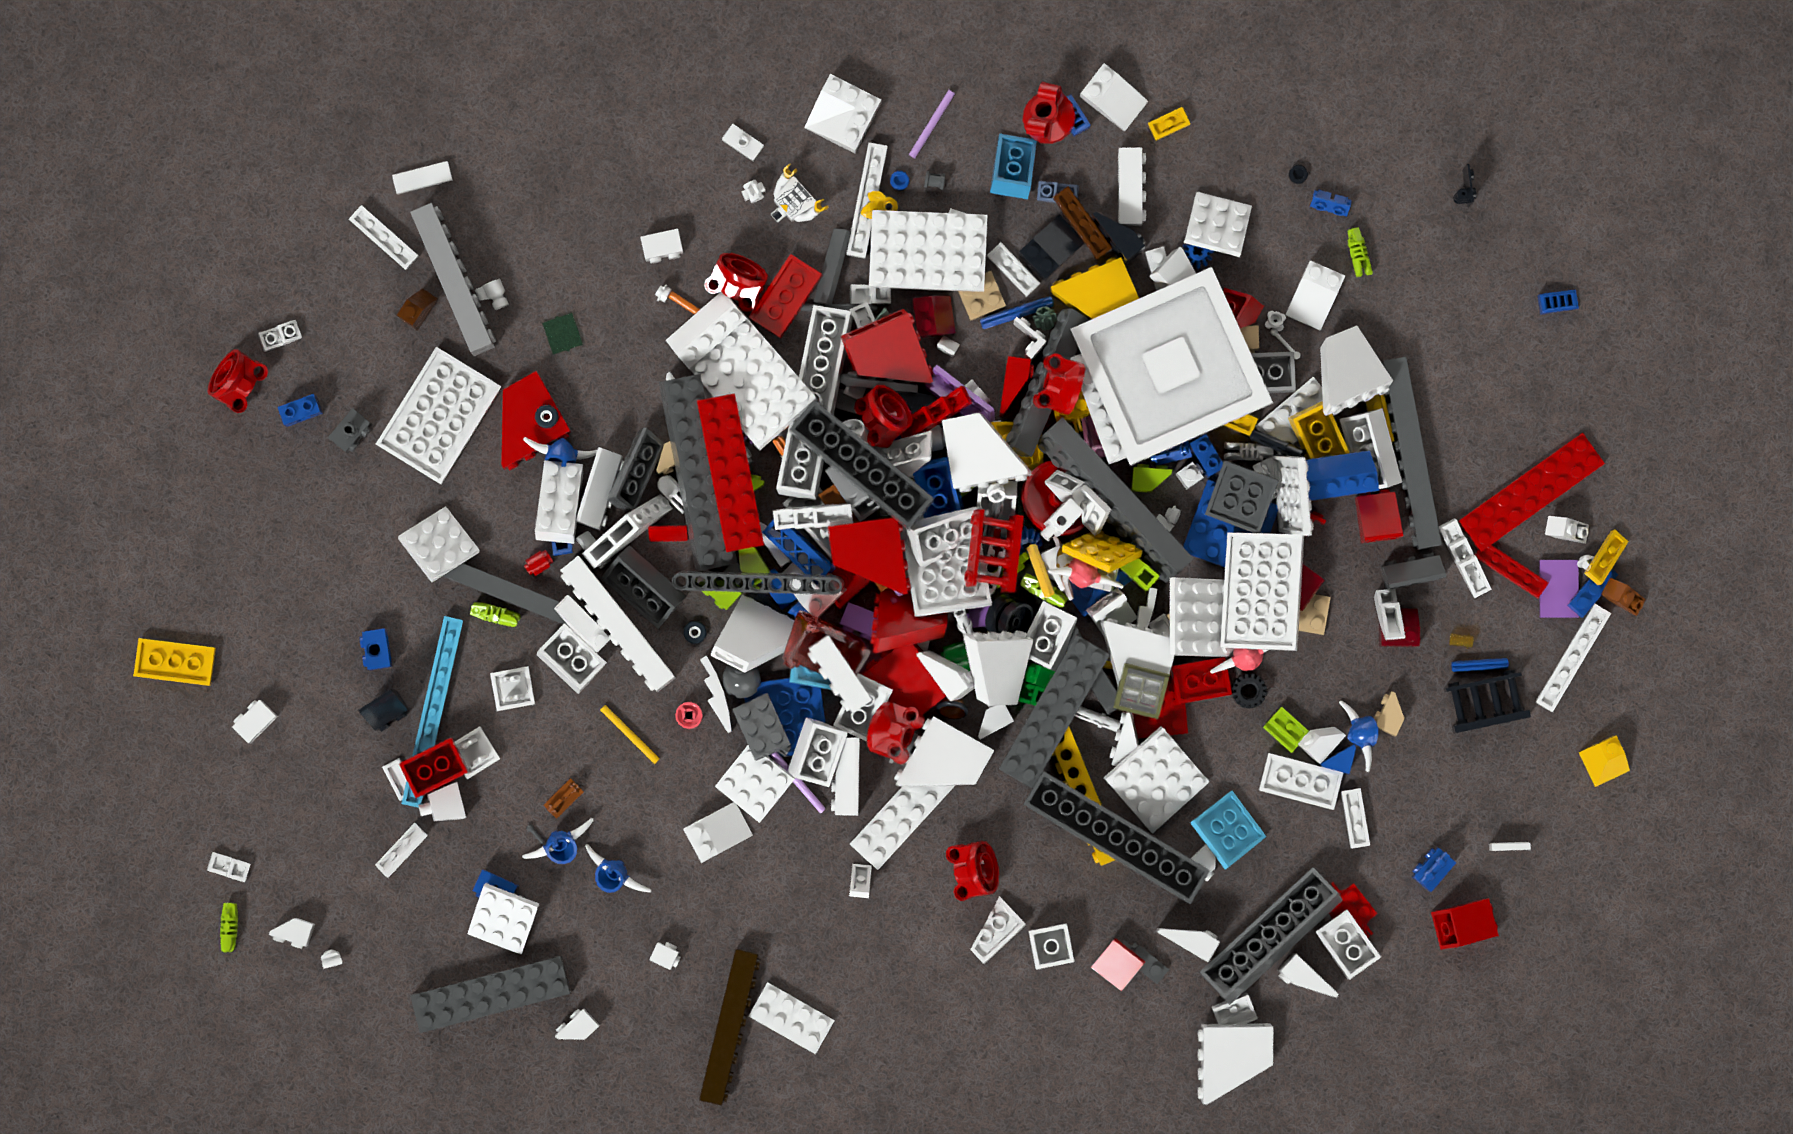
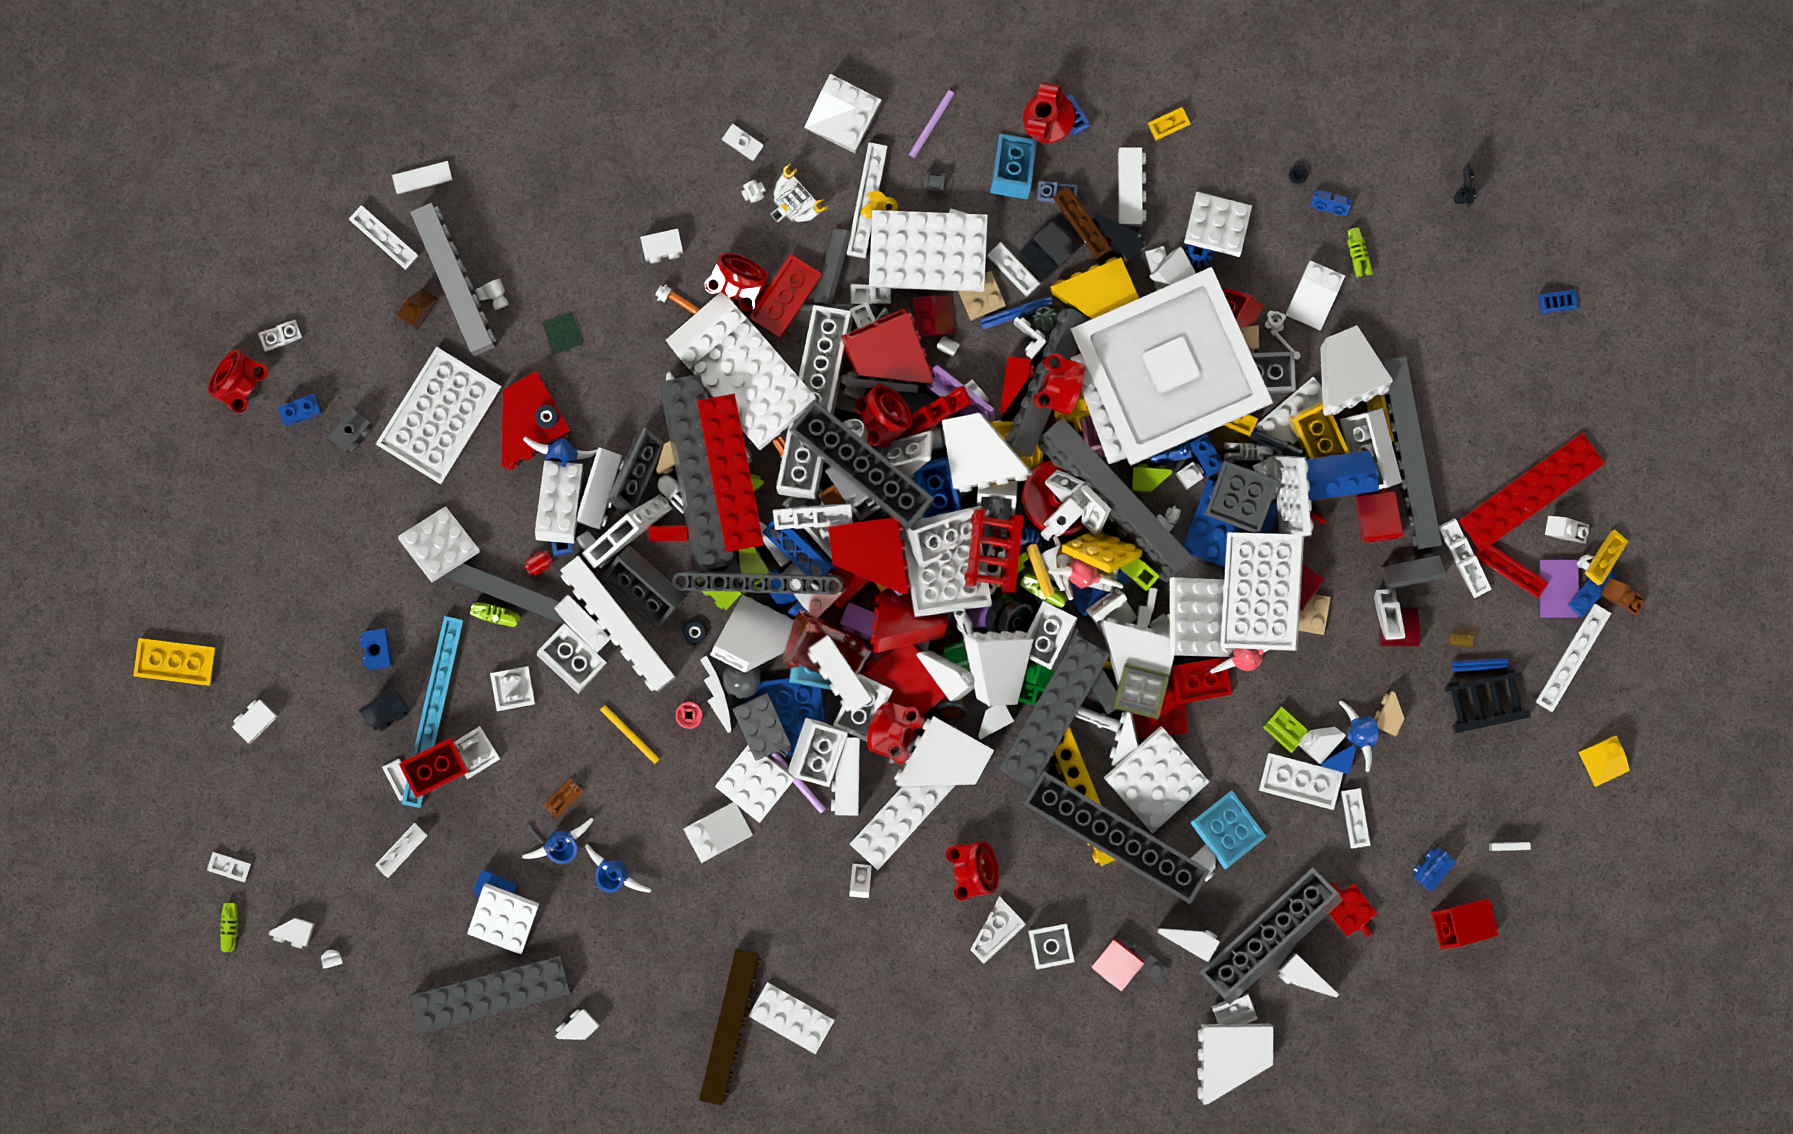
(444, 804): white torso -> none
(665, 955): white brick -> none
(899, 180): blue tile -> none
(1000, 493): white bush -> none
(1113, 97): white slope -> none
(1249, 679): black tyre -> none
(1348, 944): white slope -> none

